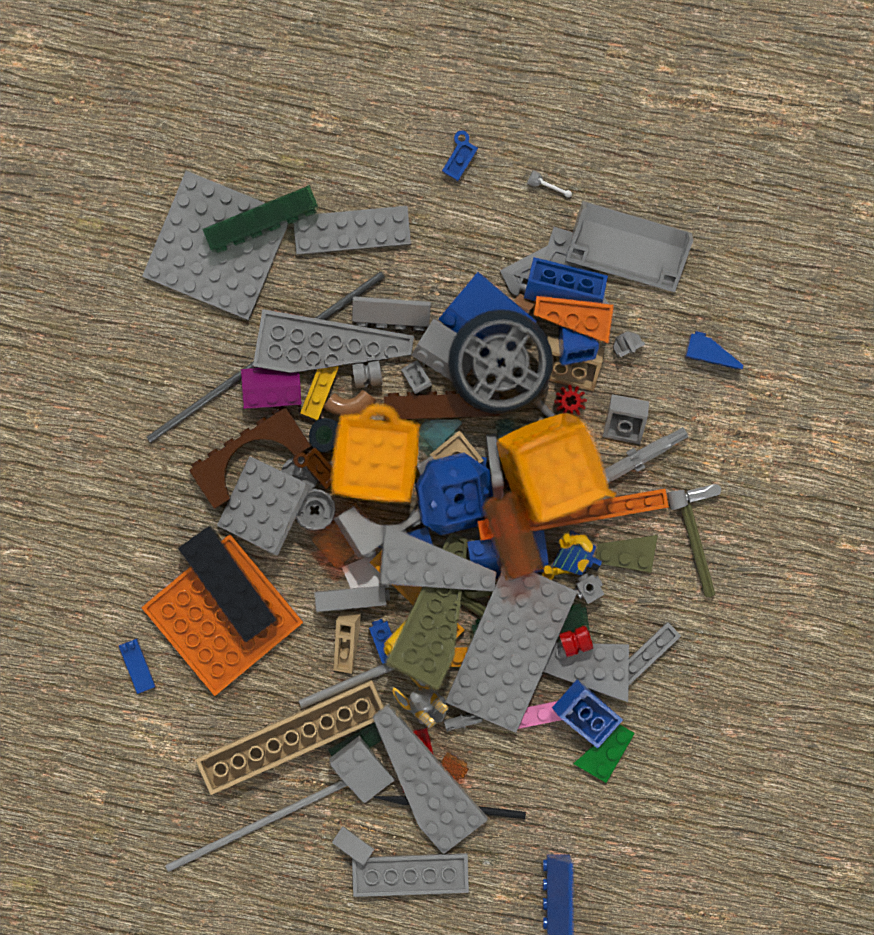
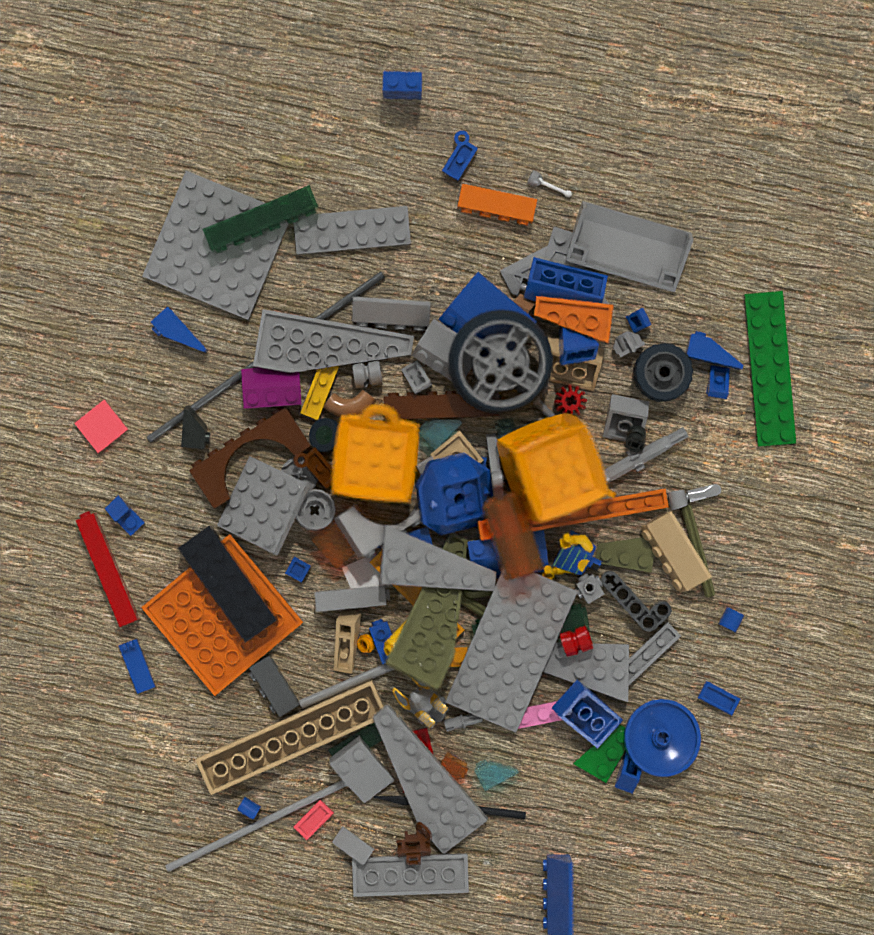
(101, 426): none -> coral tile
(107, 568): none -> red brick
(124, 515): none -> blue slope
(173, 328): none -> blue slope
(194, 430): none -> pearl dark grey slope
(249, 808): none -> blue brick
(274, 686): none -> dark grey brick
(298, 569): none -> blue plate
(313, 819): none -> coral tile
(365, 643): none -> light orange plate
(402, 85): none -> blue brick
(421, 838): none -> reddish brown piece
(493, 773): none -> clear light blue slope
(496, 203): none -> orange brick
(628, 775): none -> blue slope
(632, 598): none -> dark grey beam
(635, 438): none -> pearl dark grey wheel
(638, 320): none -> blue brick
(662, 738): none -> blue dish
(675, 552): none -> tan slope
(678, 370): none -> wheel
(718, 382): none -> blue slope
(718, 698): none -> blue tile
(731, 619): none -> blue brick
(770, 368): none -> green plate

